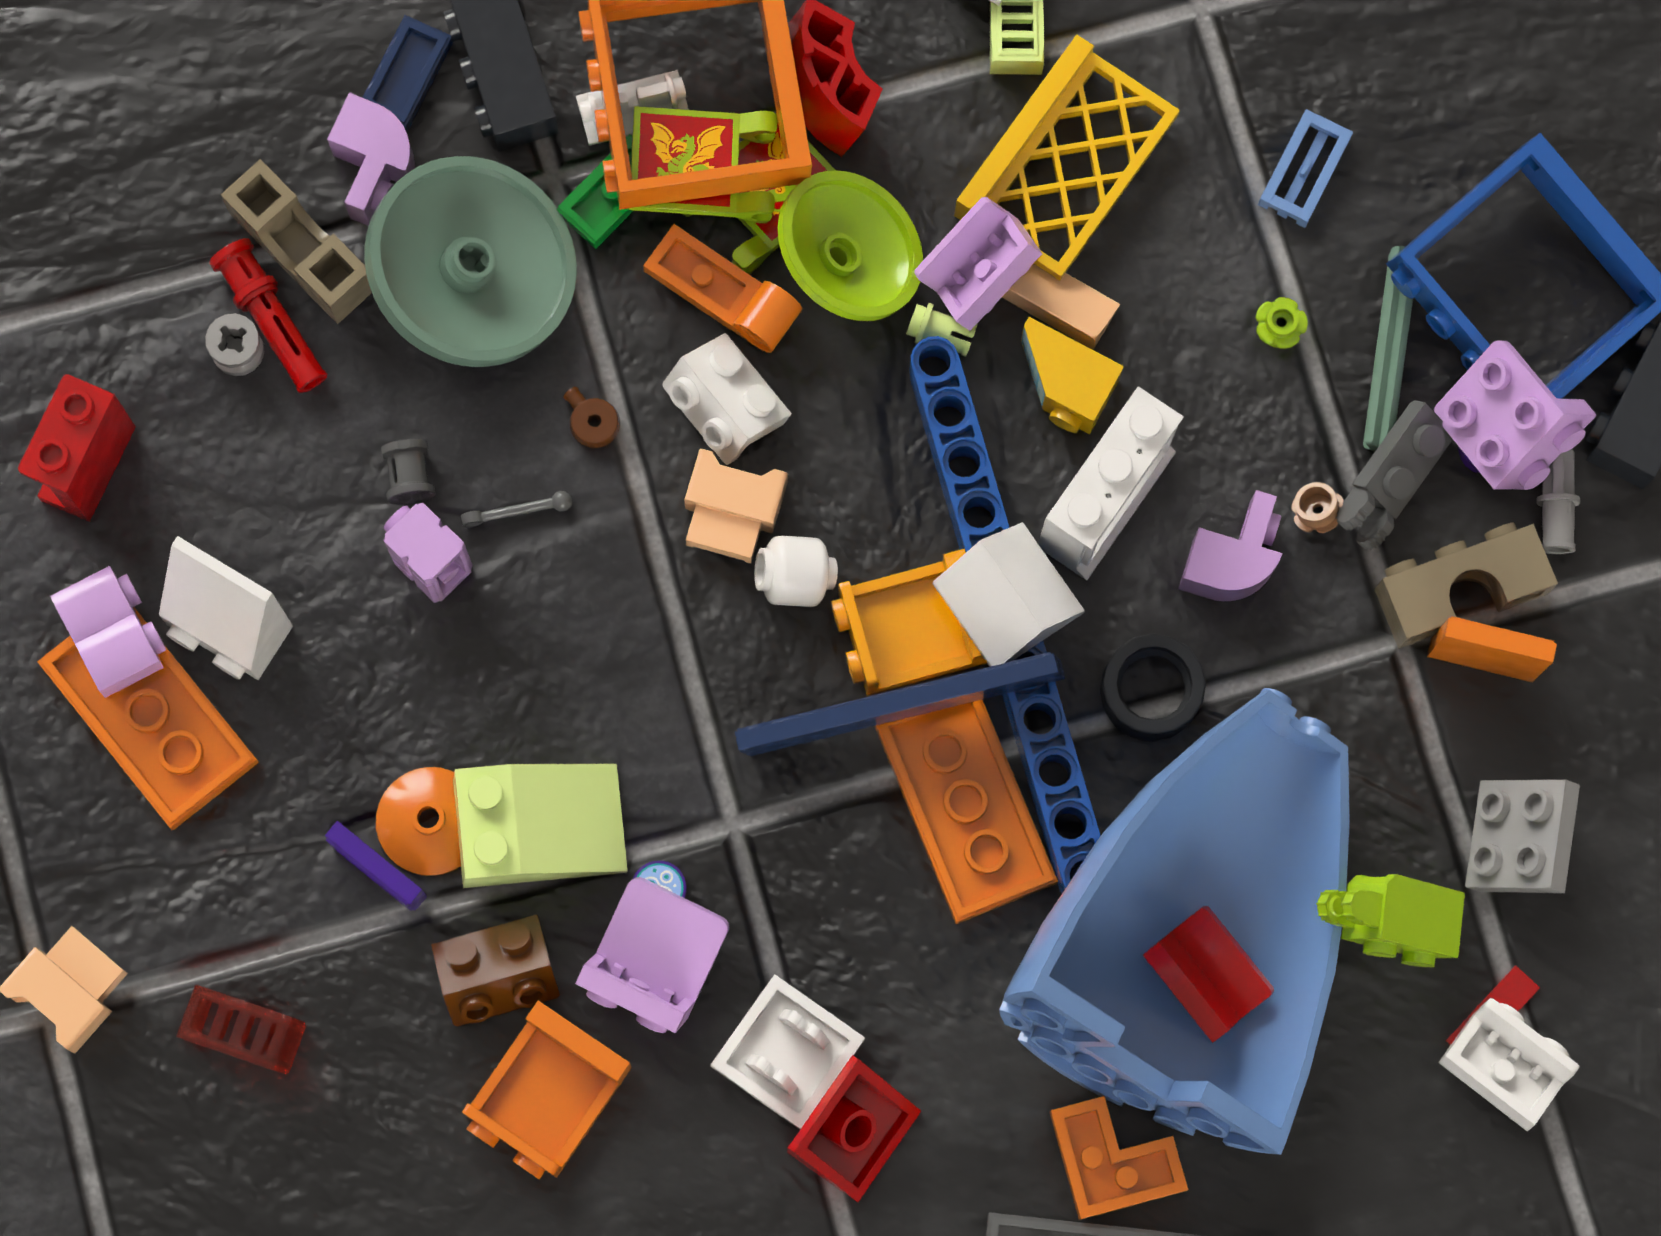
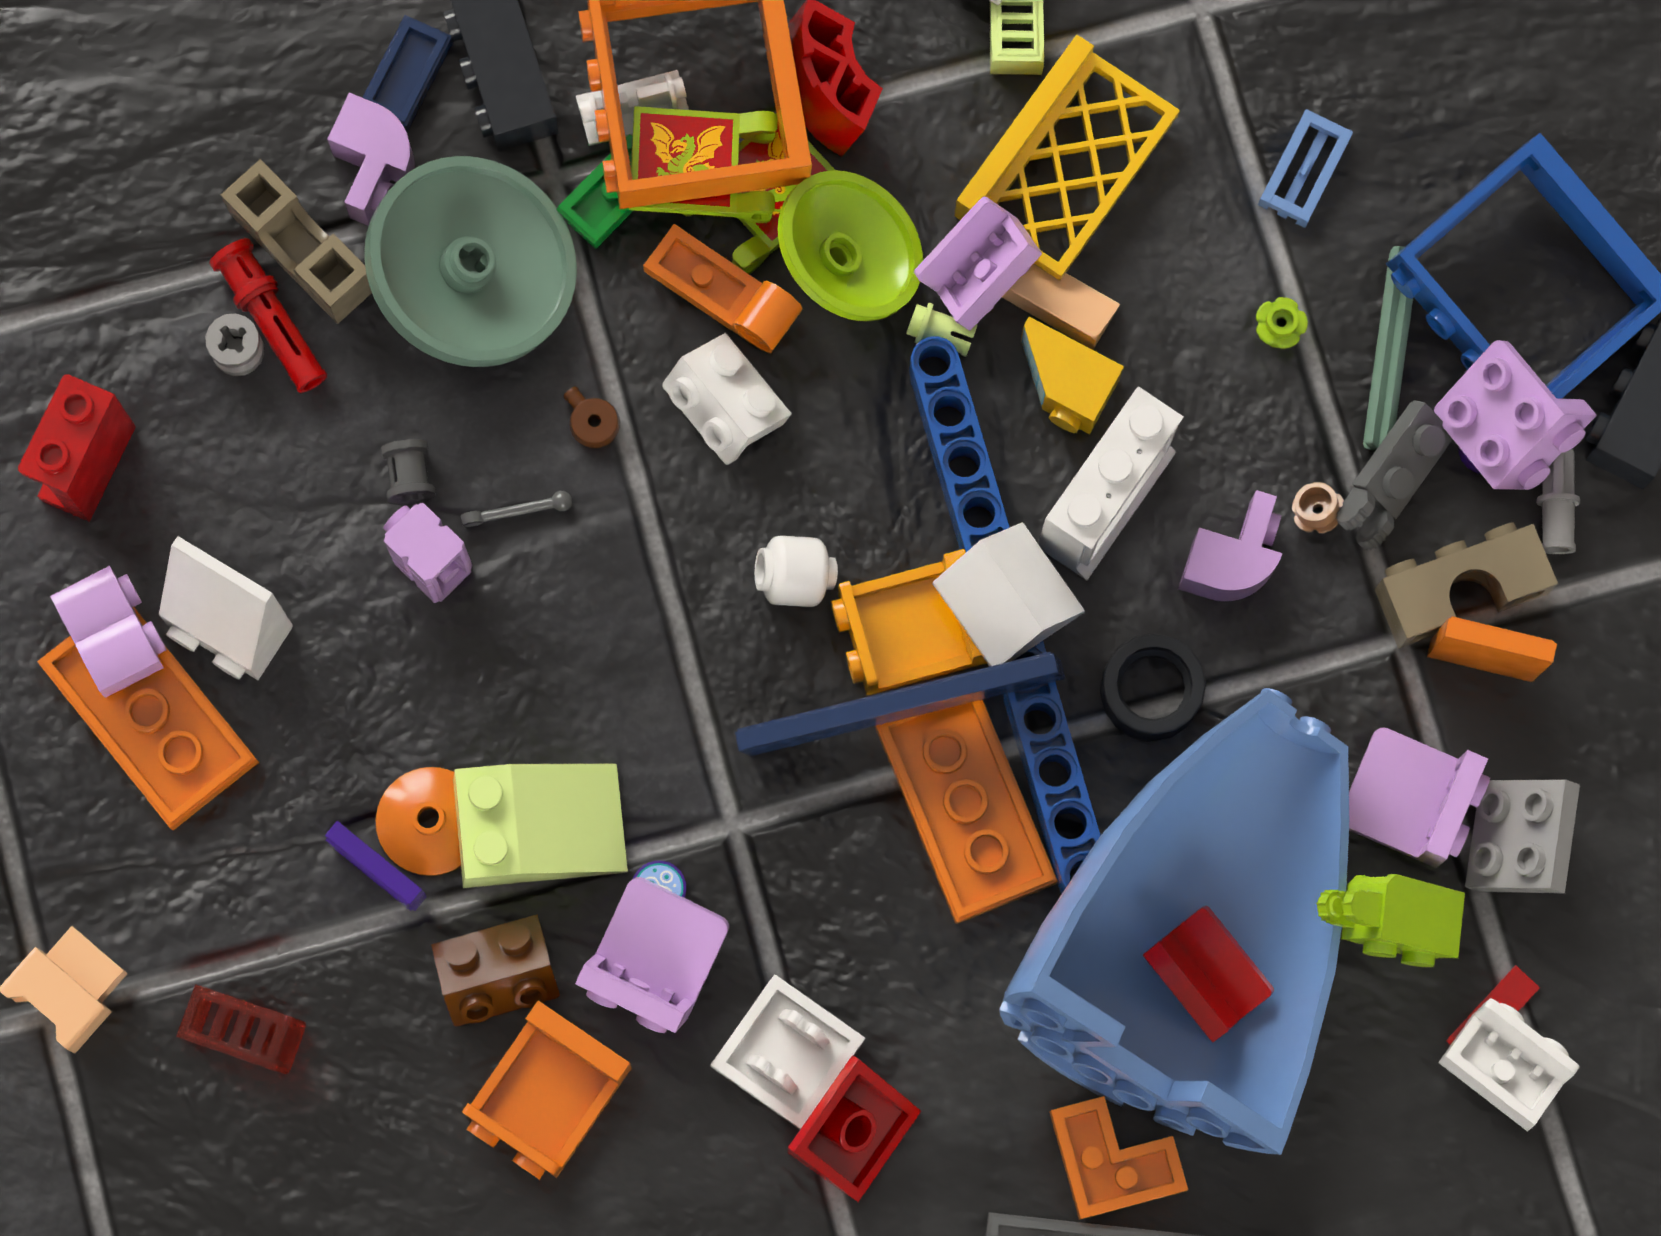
(731, 506): light nougat piece -> none
(1415, 796): none -> lavender bracket

